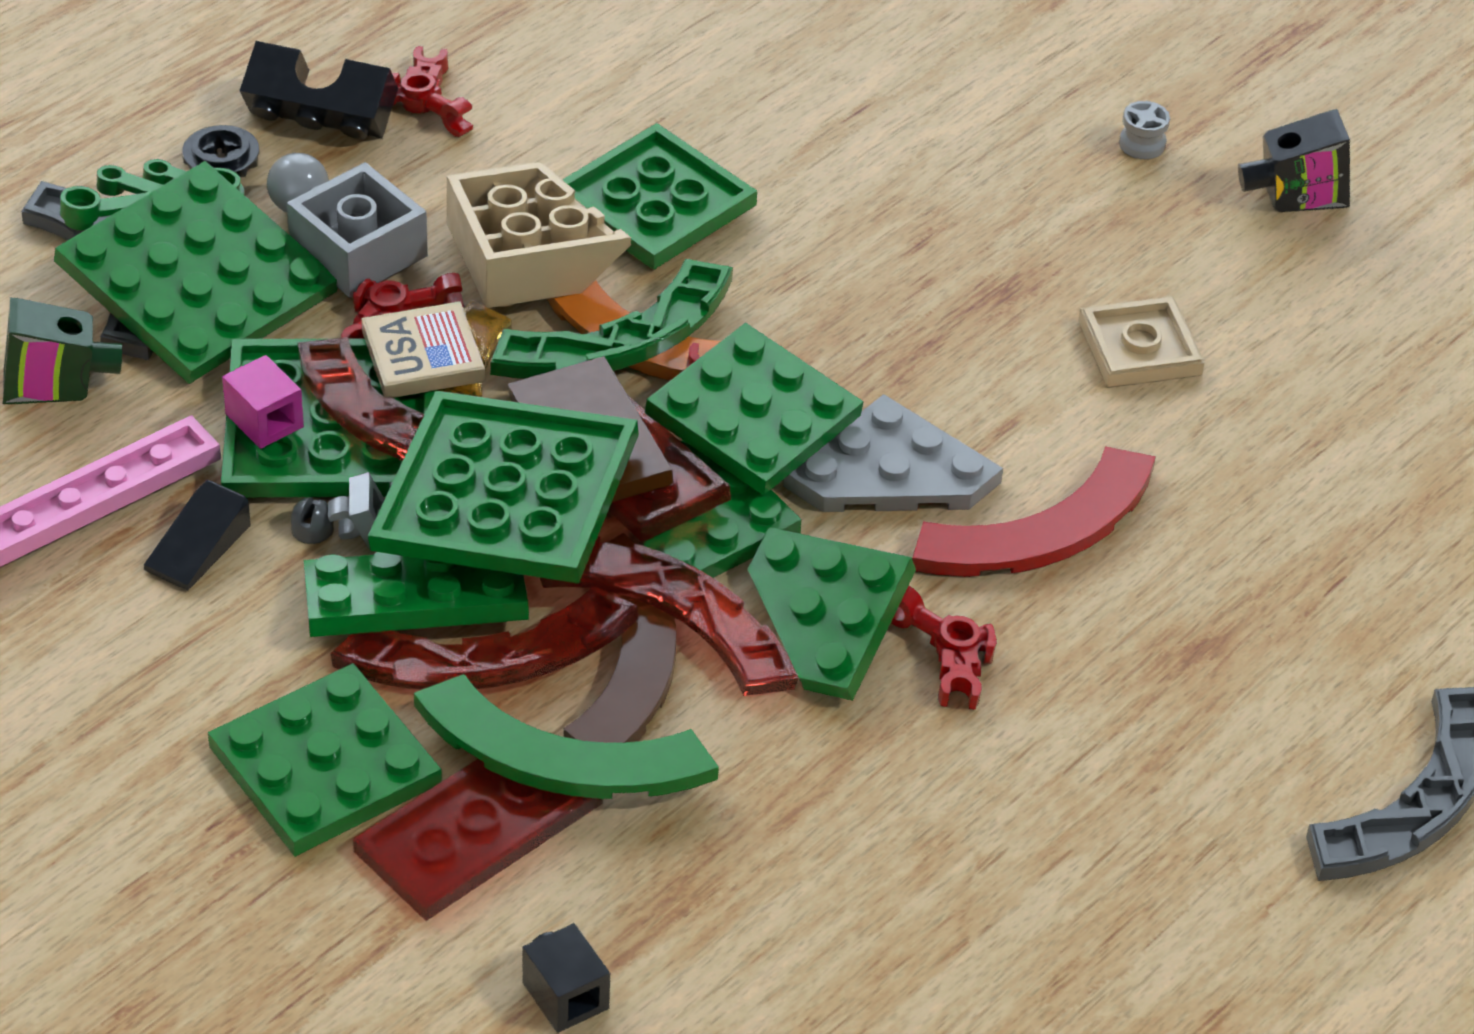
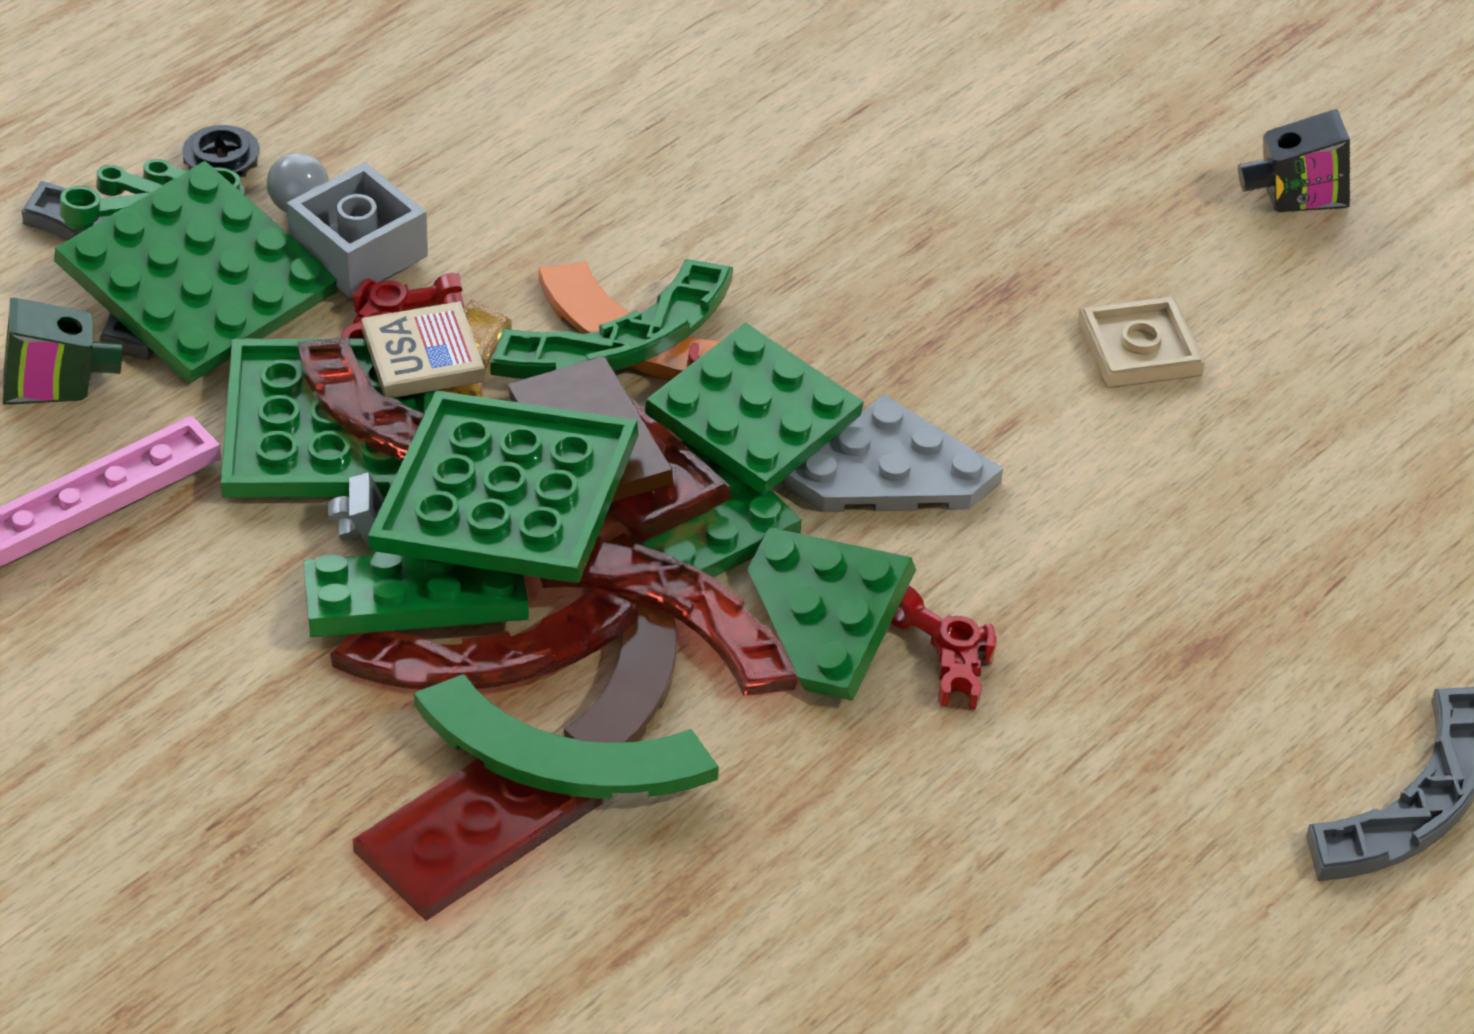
(200, 535): black slope -> none
(263, 401): dark pink brick -> none
(320, 526): dark grey hinge -> none
(324, 759): green plate -> none
(354, 103): black arch -> none
(422, 92): red piece -> none
(527, 234): tan wedge -> none
(565, 977): black brick -> none
(661, 194): green plate -> none
(1045, 536): tile -> none
(1144, 130): light grey wheel -> none

